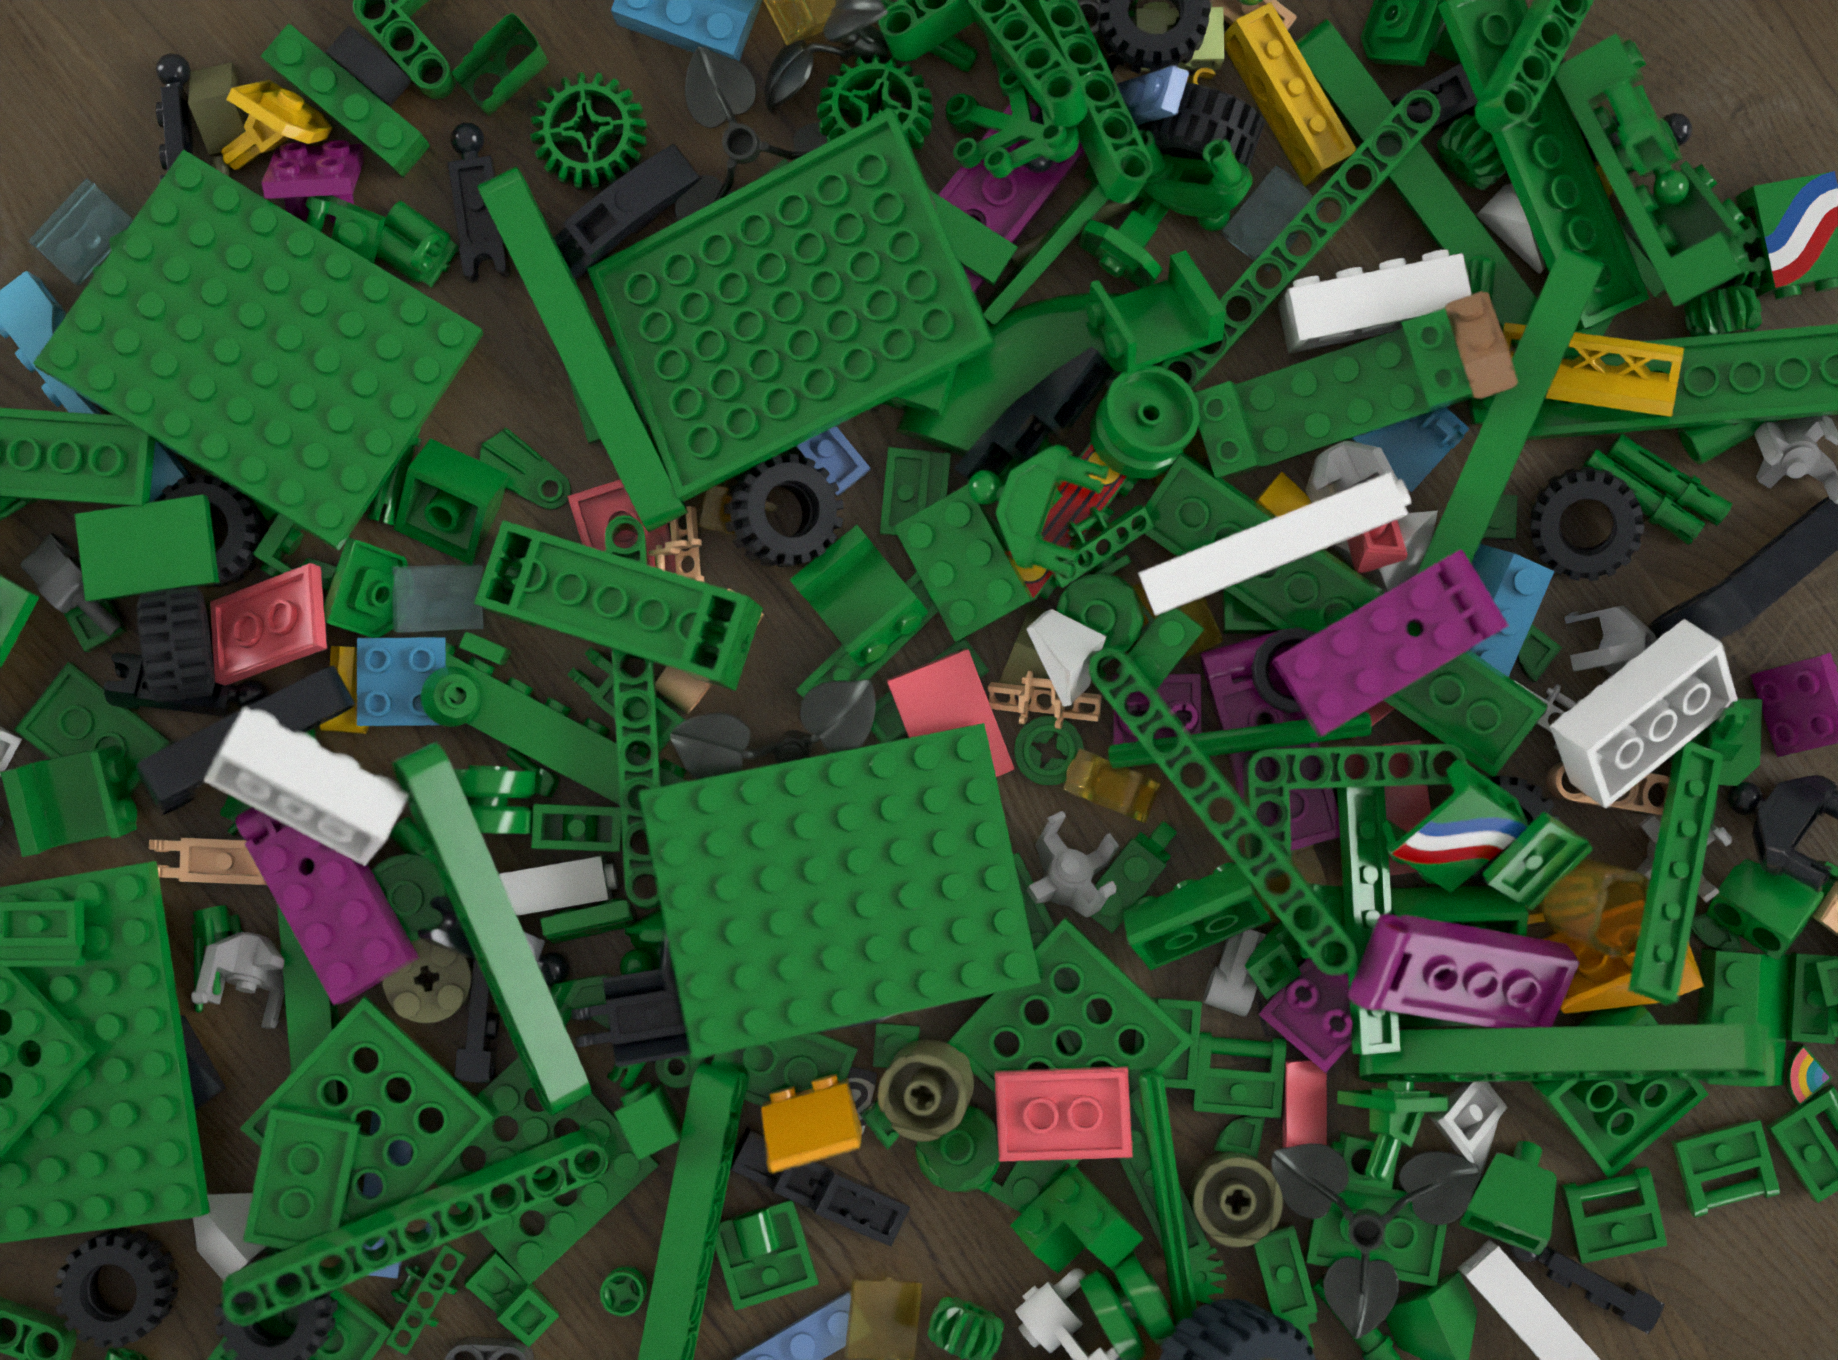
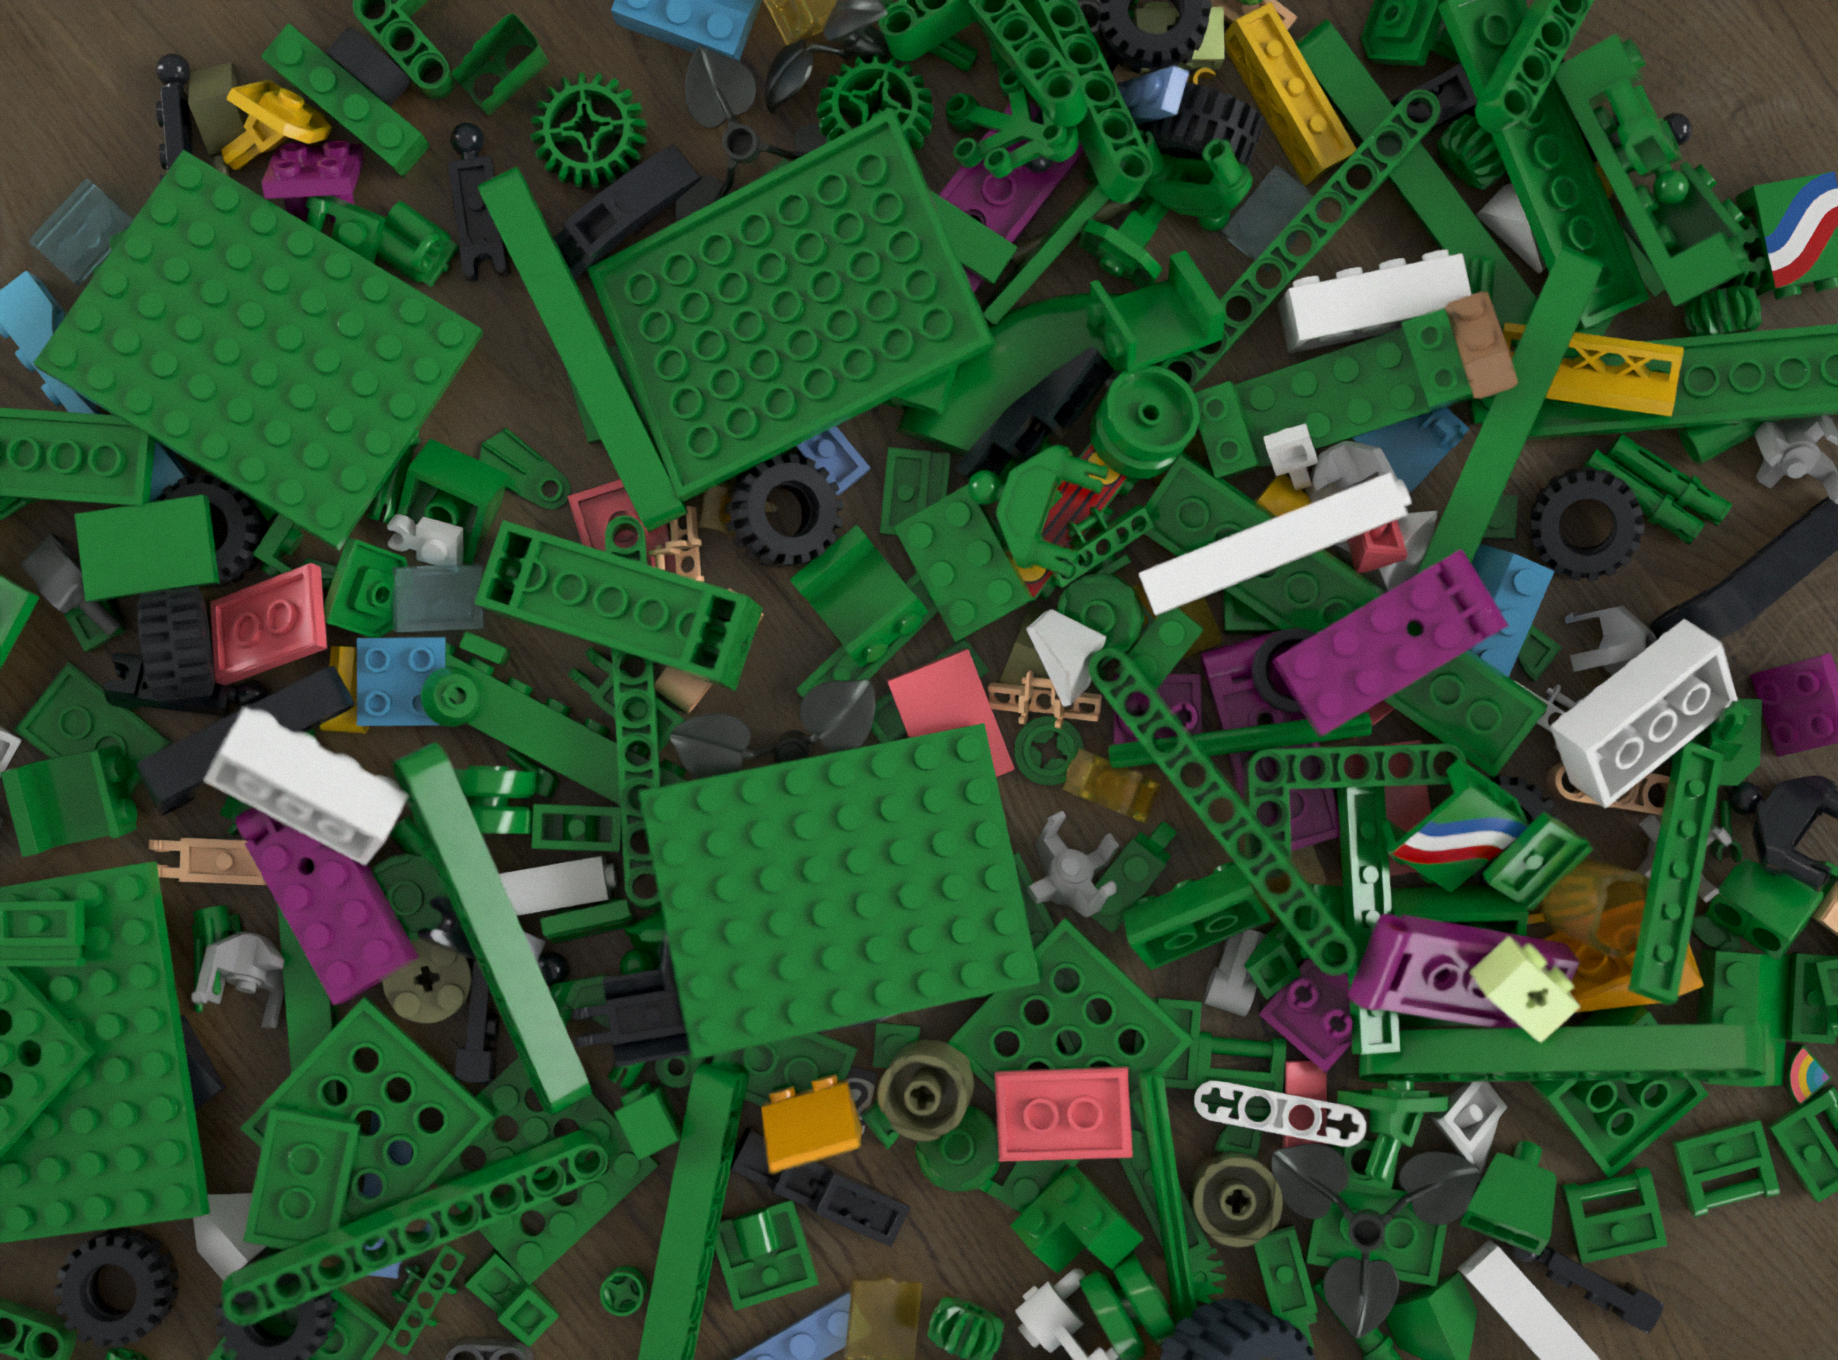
(432, 539): none -> white plate
(1278, 1118): none -> white beam
(1291, 453): none -> white plate
(1525, 988): none -> yellowish green brick
(1726, 823): none -> green hand

